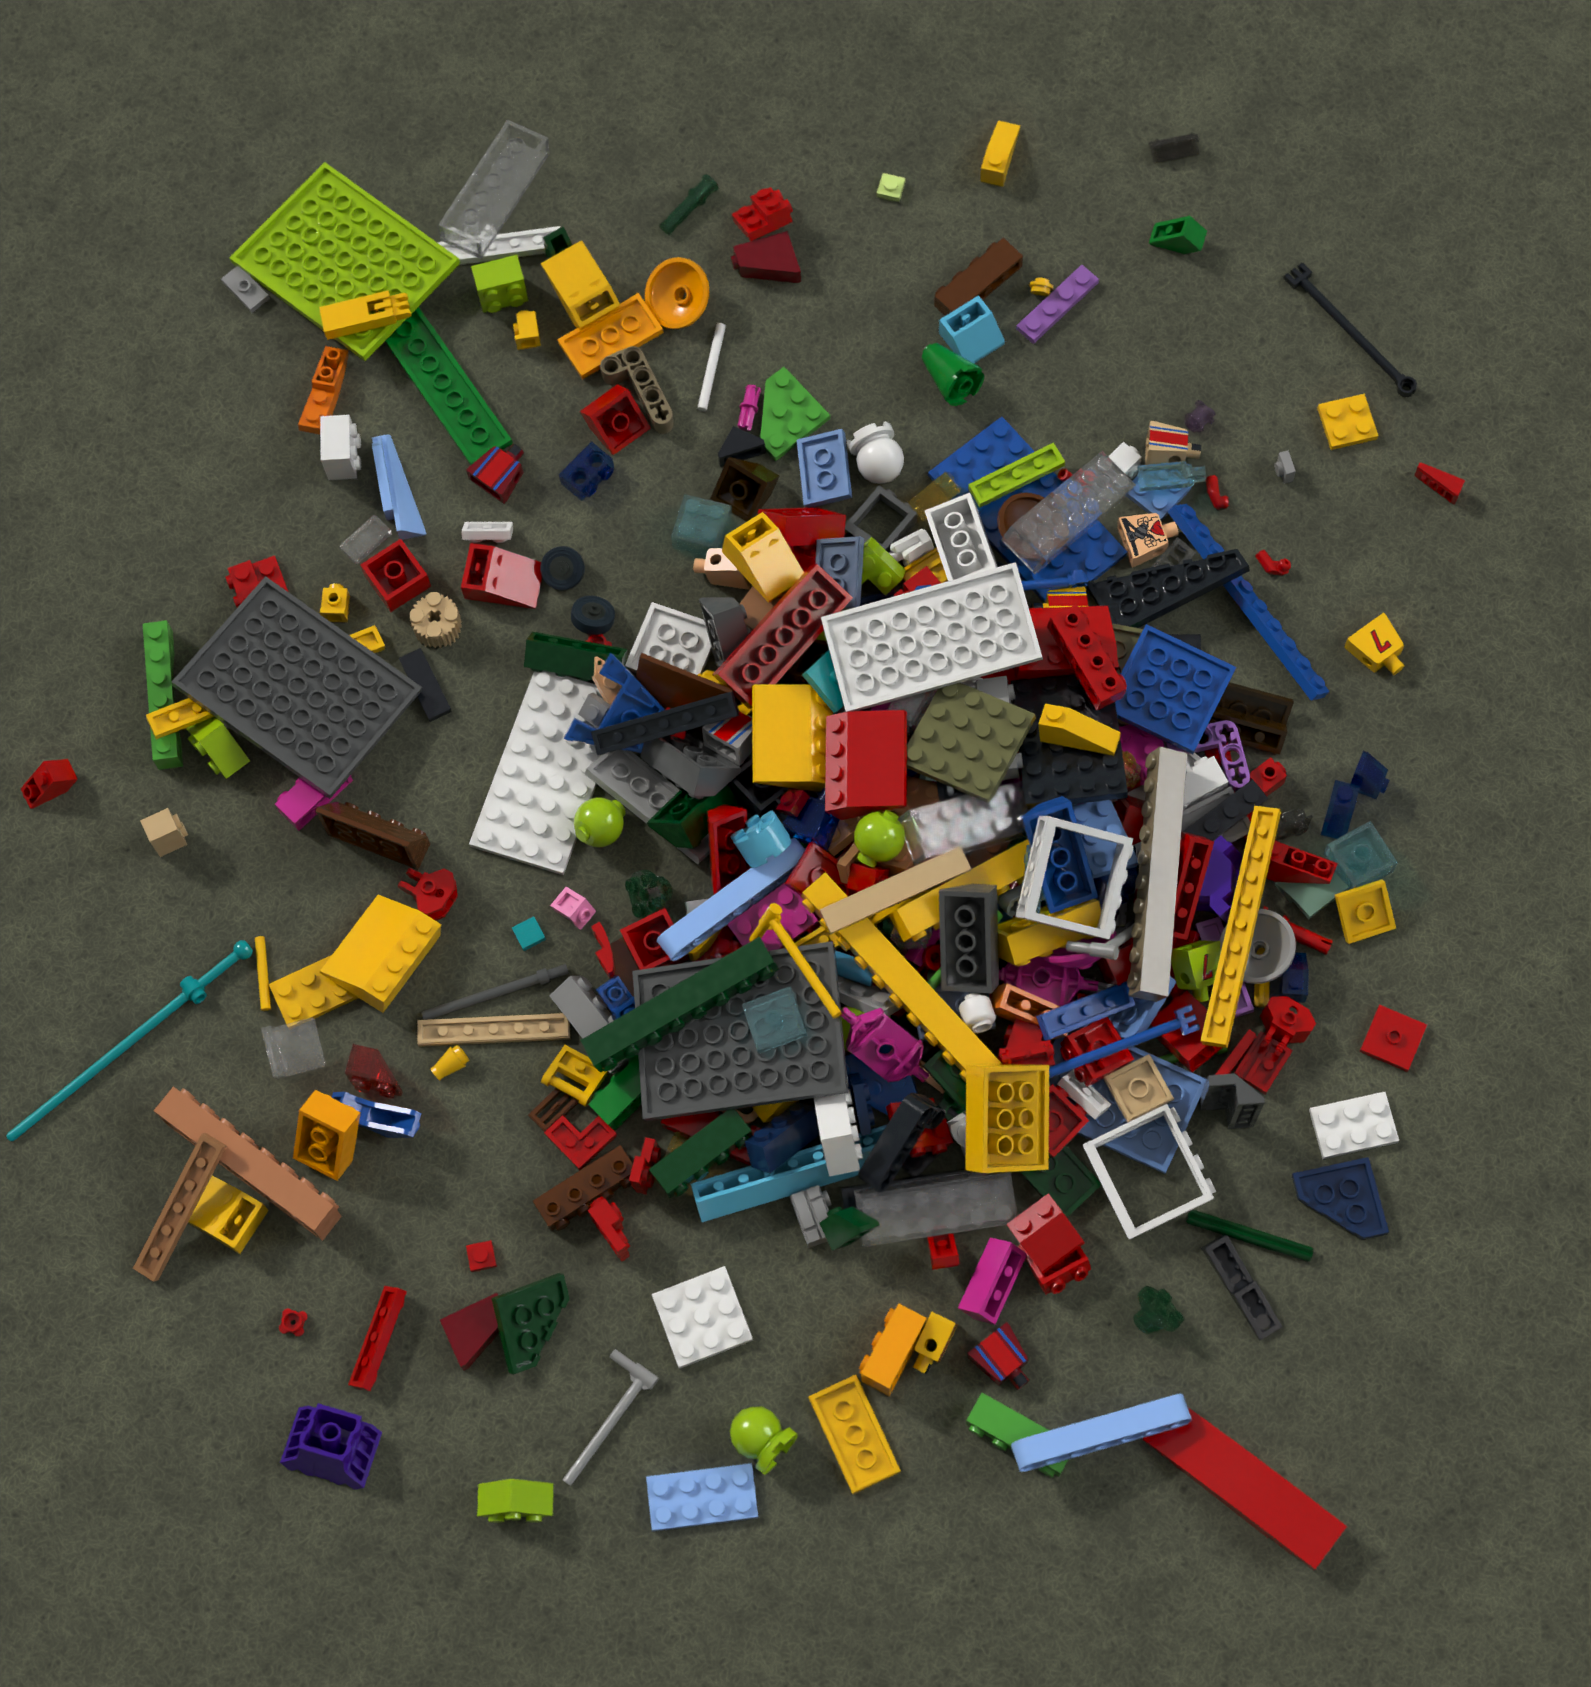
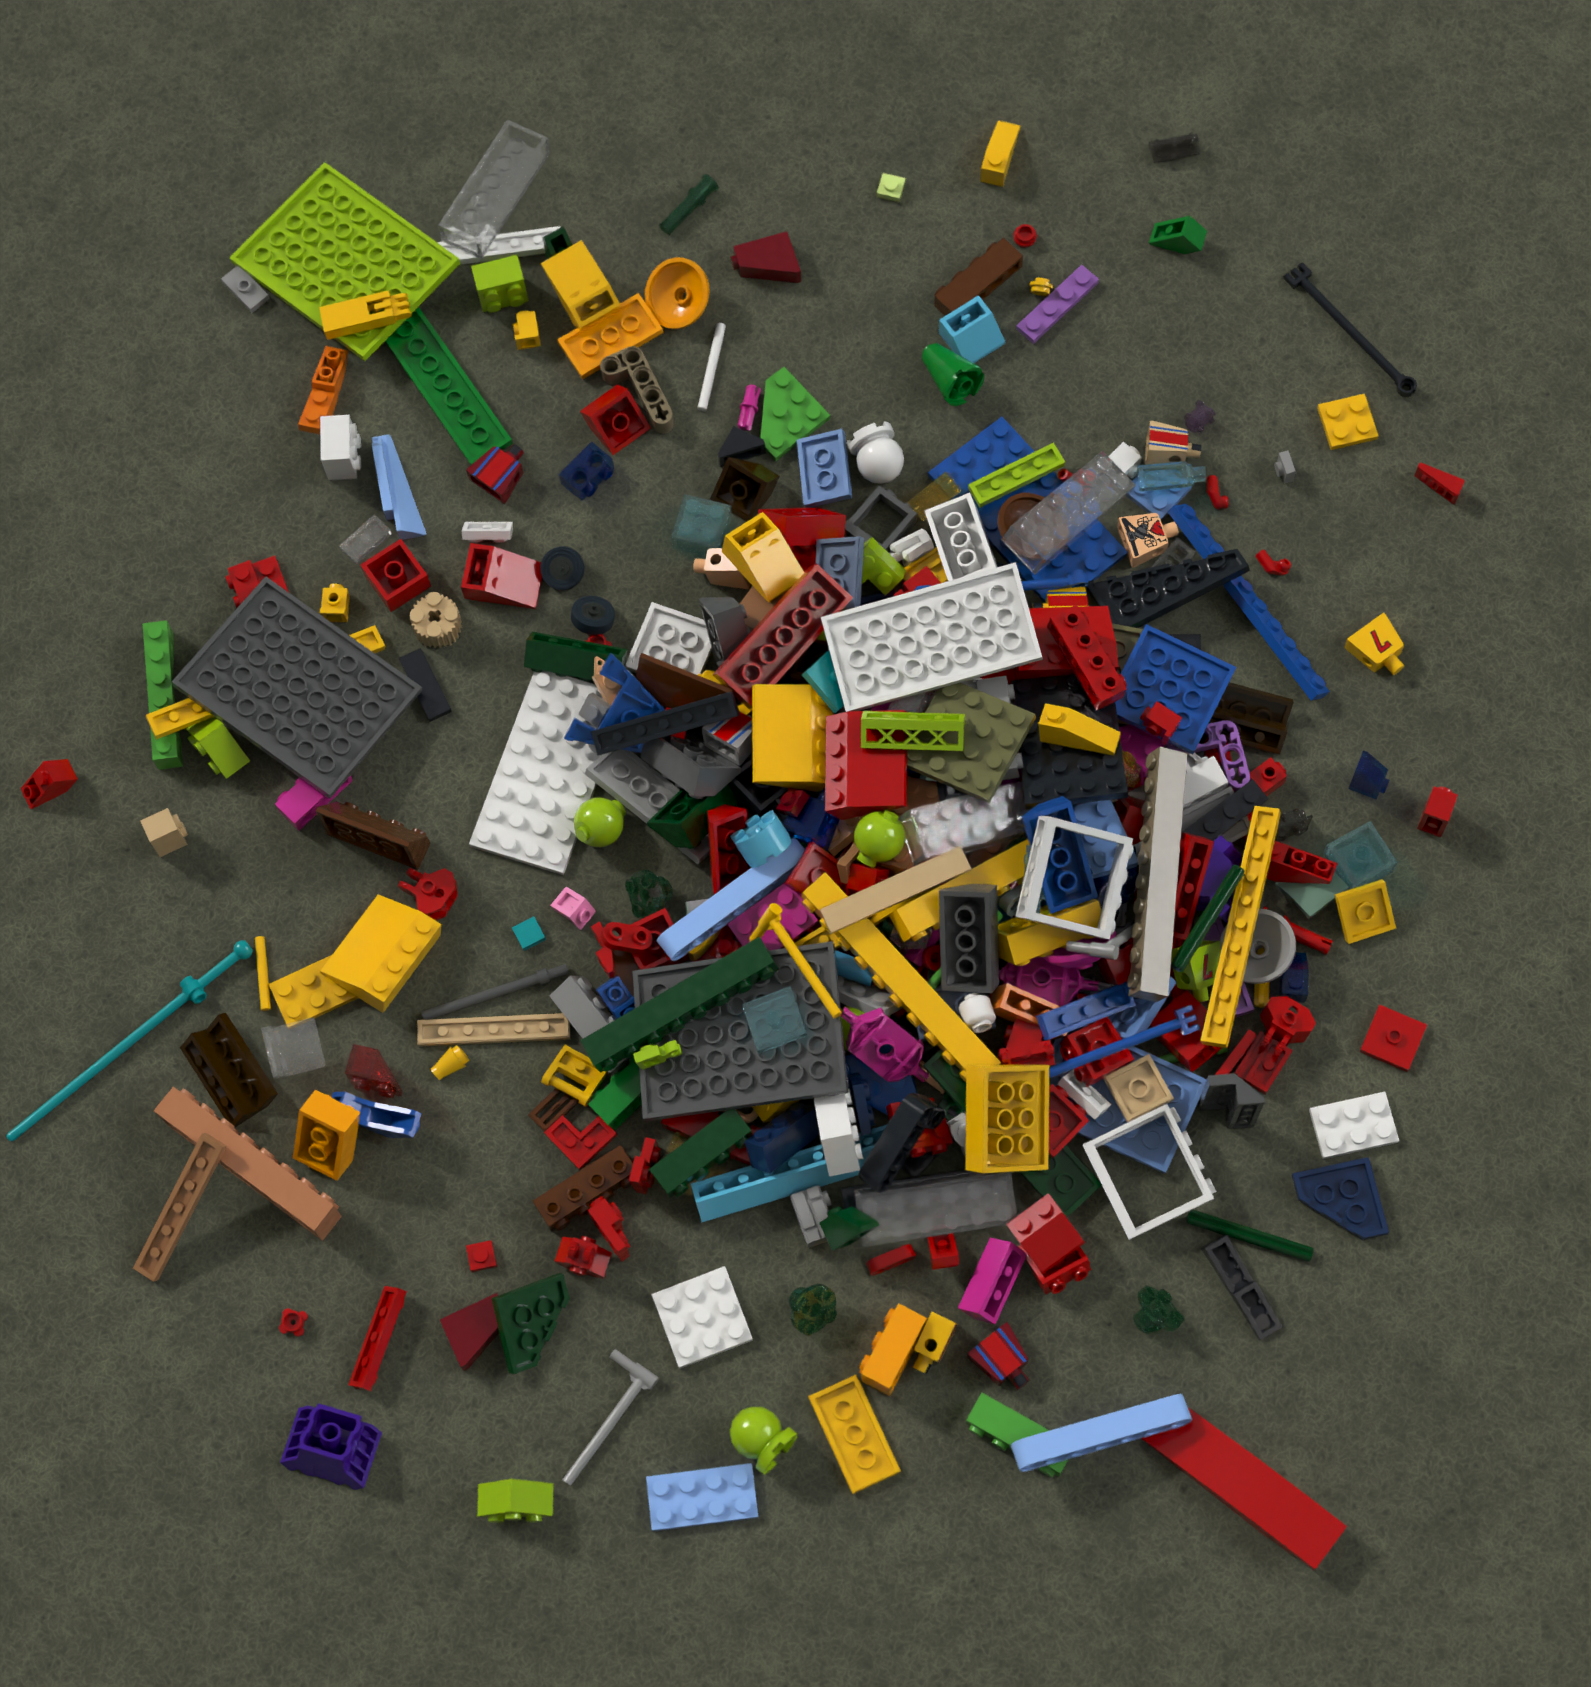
(227, 1214): yellow slope -> none
(229, 1070): none -> dark brown slope
(583, 1256): none -> red hinge
(627, 938): none -> red plate
(653, 1055): none -> lime plate
(765, 214): red plate -> none
(812, 1308): none -> clear green plate
(891, 1259): none -> red beam
(912, 721): none -> lime fence
(1025, 235): none -> red plate
(1160, 721): none -> red brick
(1207, 918): none -> dark green axle
(1339, 809): clear blue slope -> none
(1437, 811): none -> red brick

